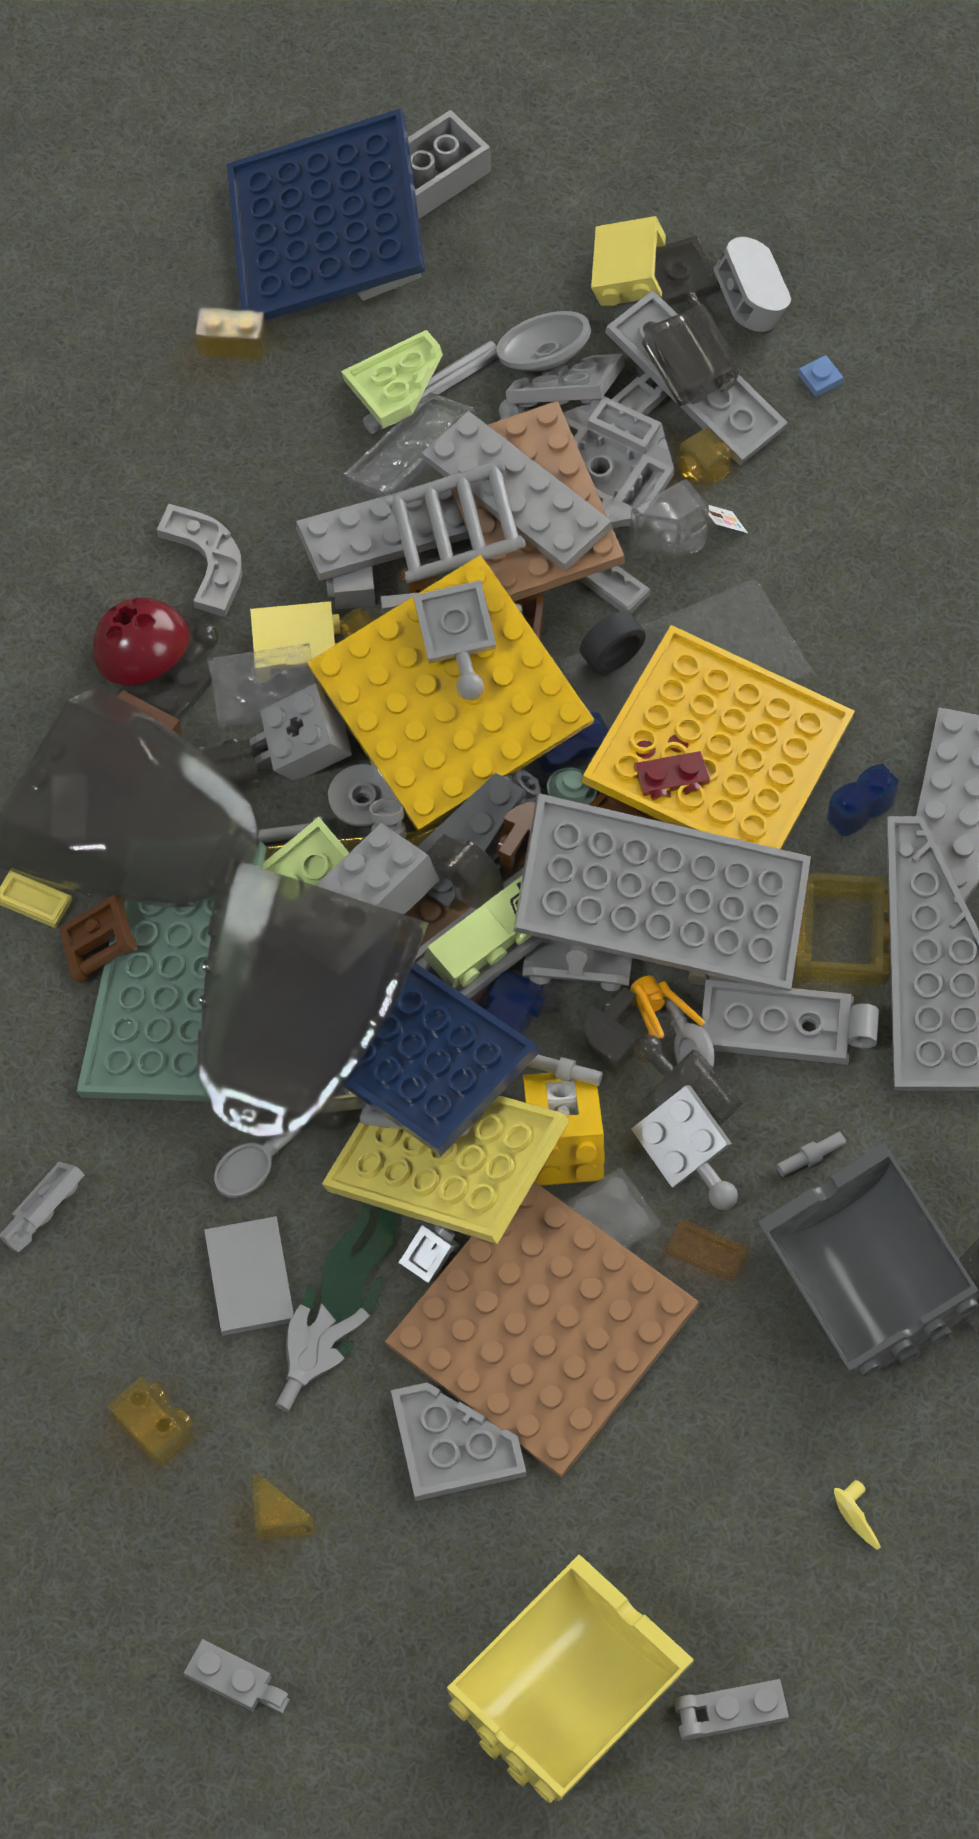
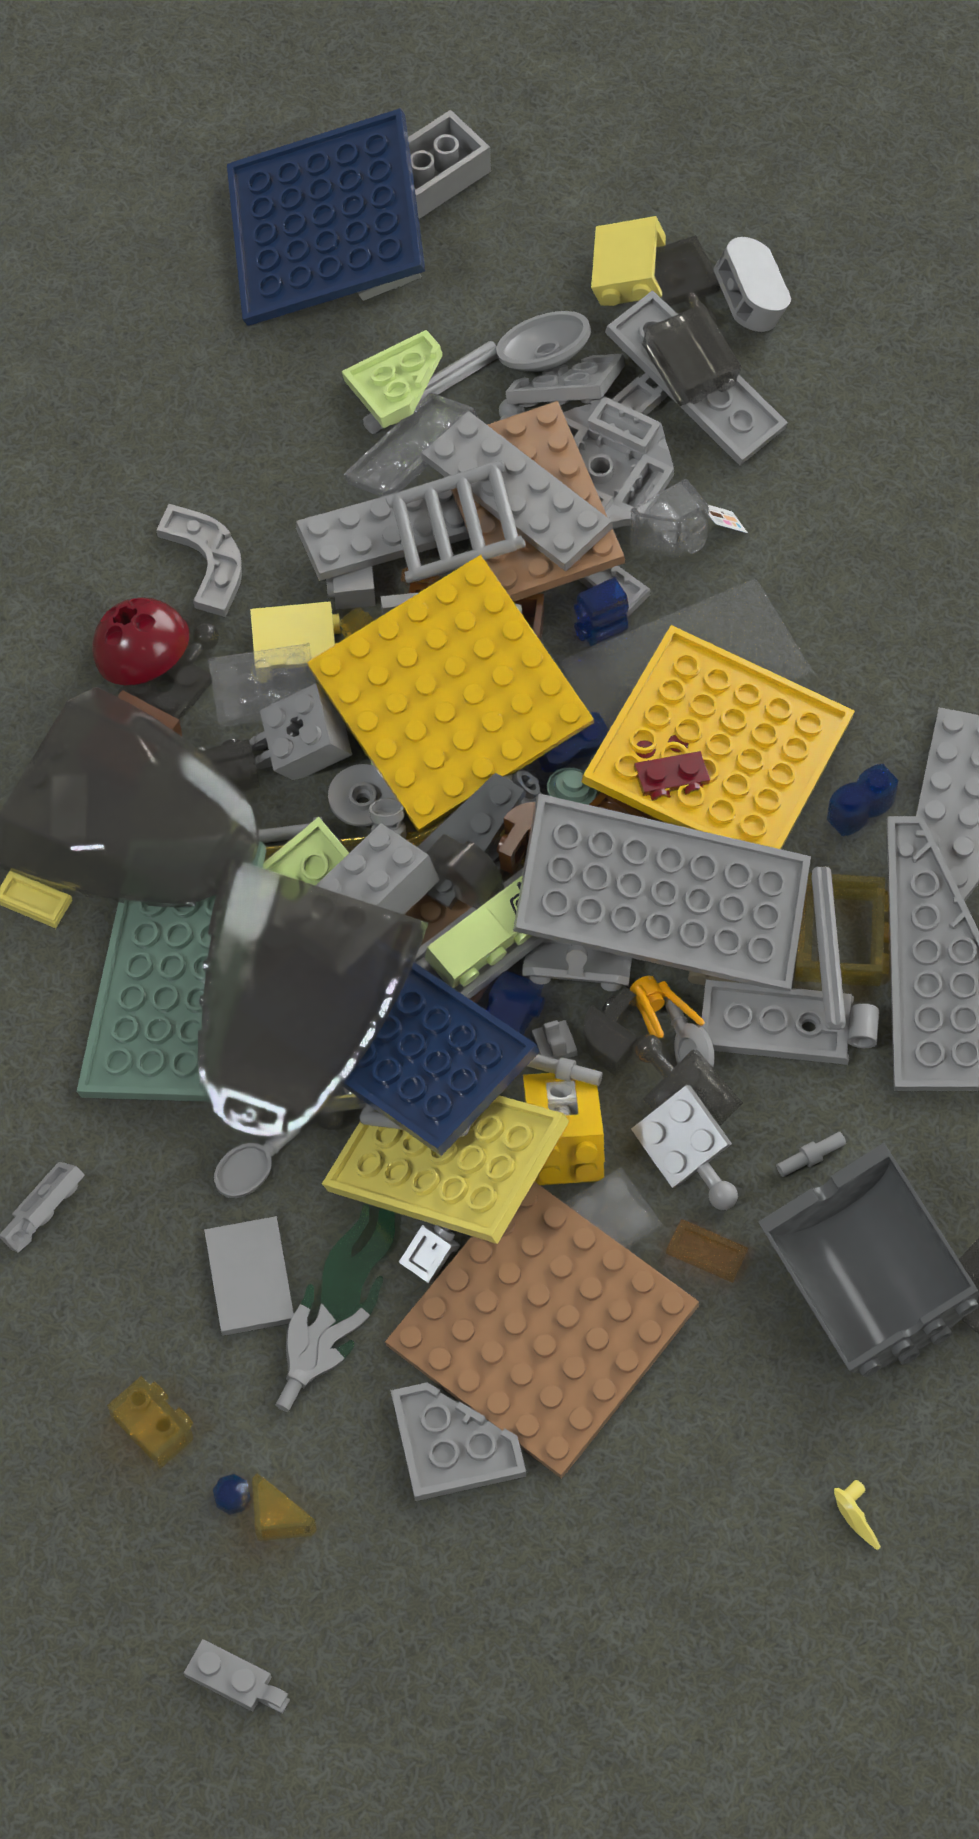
(92, 930): reddish brown plate -> none
(231, 334): clear yellow brick -> none
(231, 1494): none -> clear blue tile
(454, 626): light grey plate -> none
(555, 1040): none -> light grey tile
(566, 1680): light yellow cylinder -> none
(601, 612): none -> clear blue brick
(612, 642): black tyre -> none
(704, 458): clear yellow brick -> none
(732, 1709): light grey plate -> none
(820, 376): medium blue plate -> none
(828, 948): none -> light grey axle

